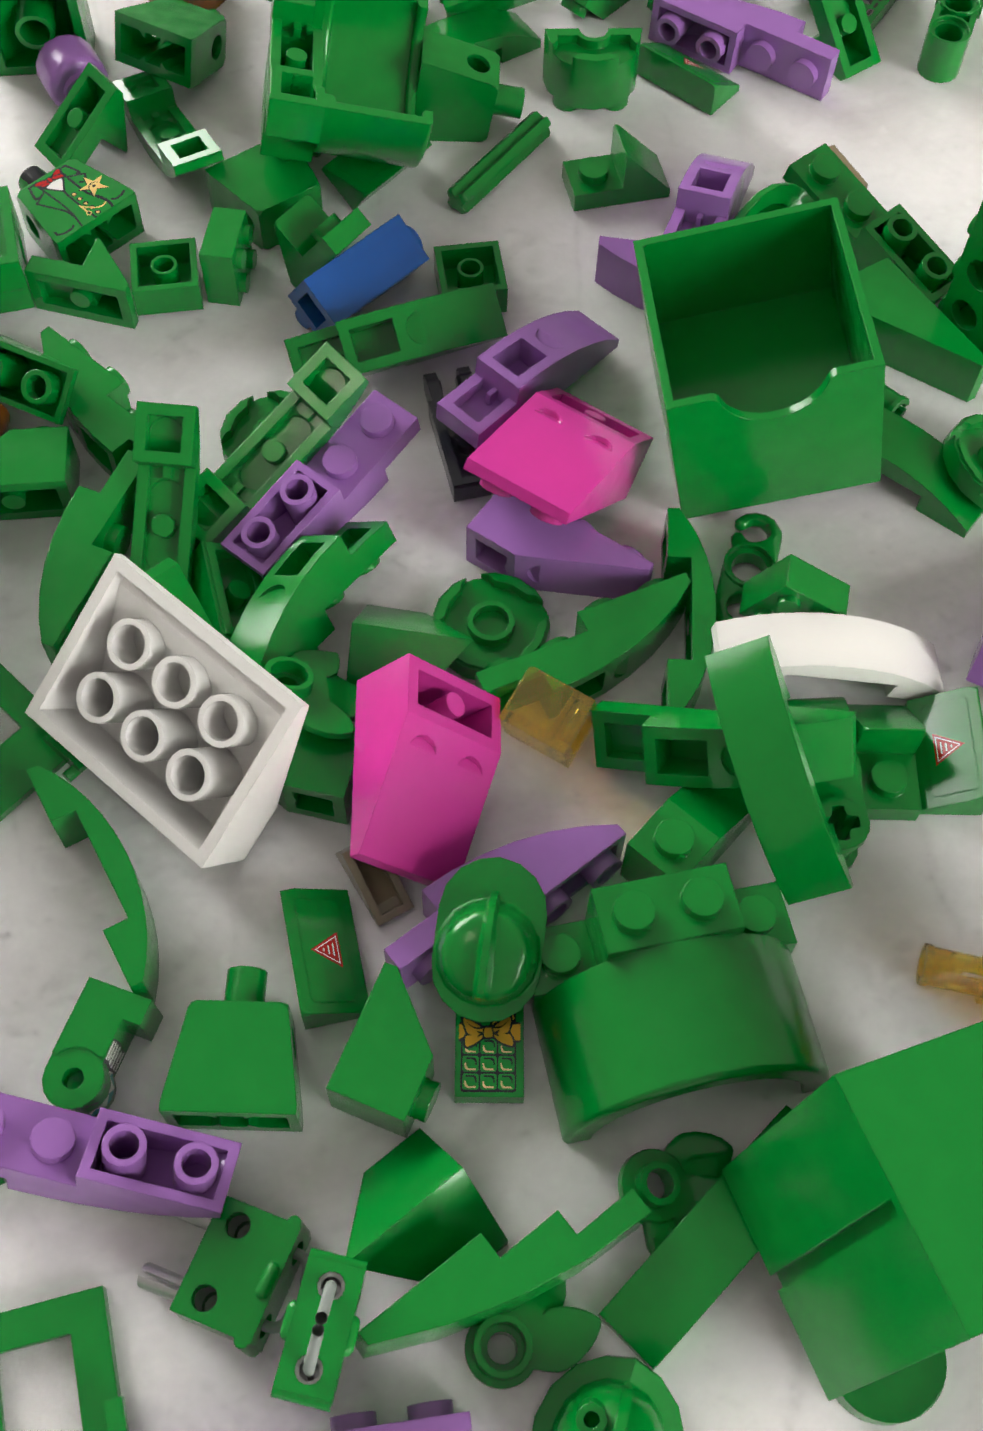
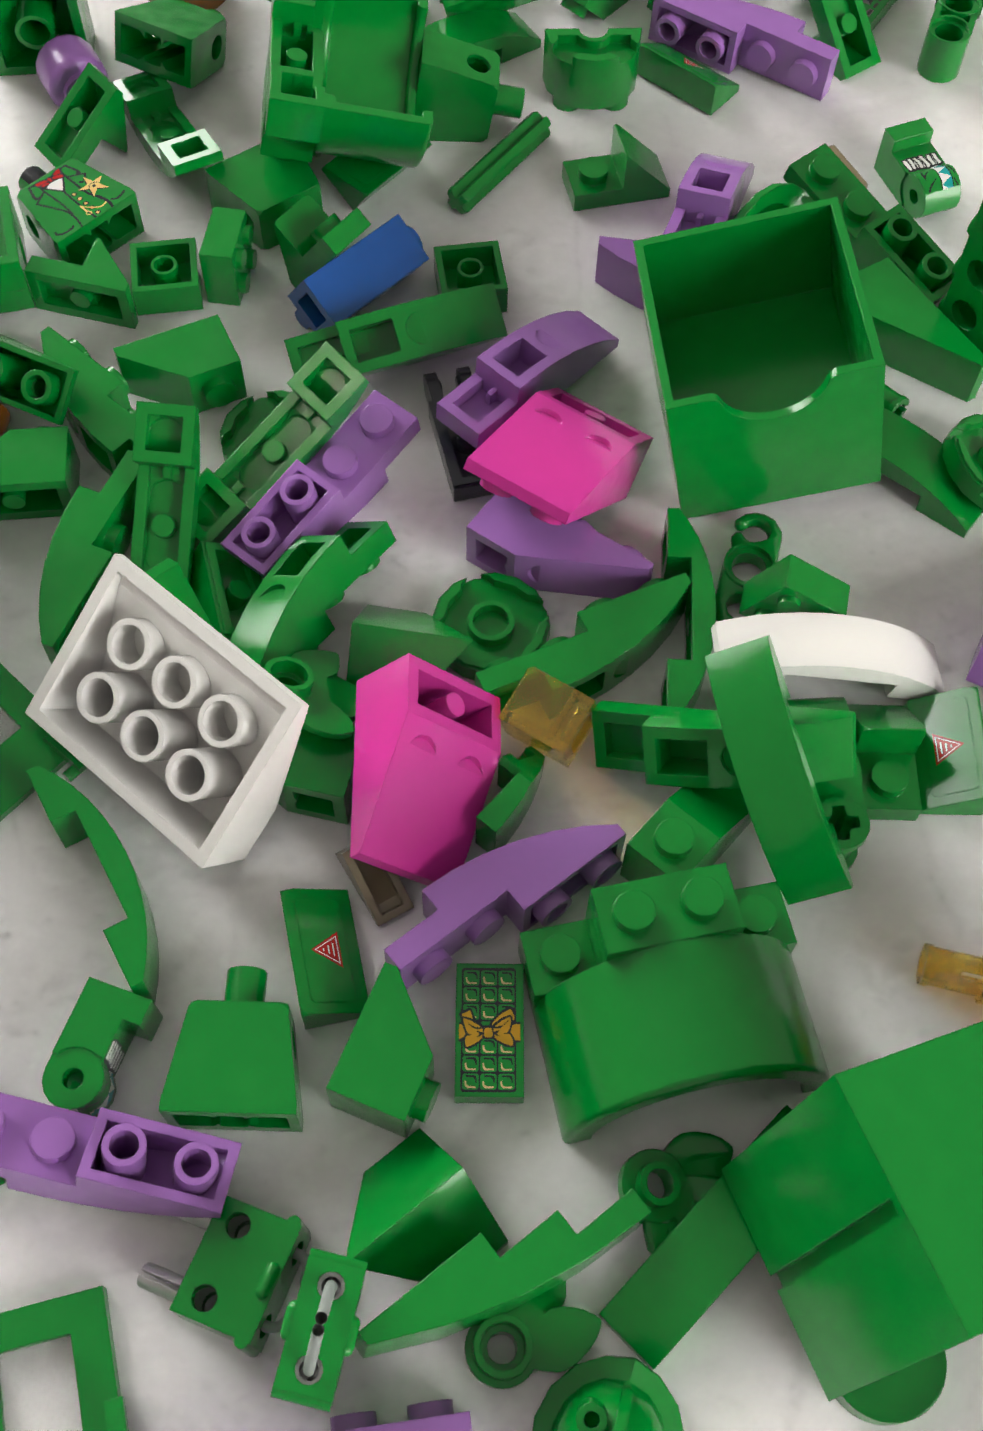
(184, 366): none -> green slope
(489, 939): green piece -> none
(506, 811): none -> green slope
(916, 170): none -> green leg

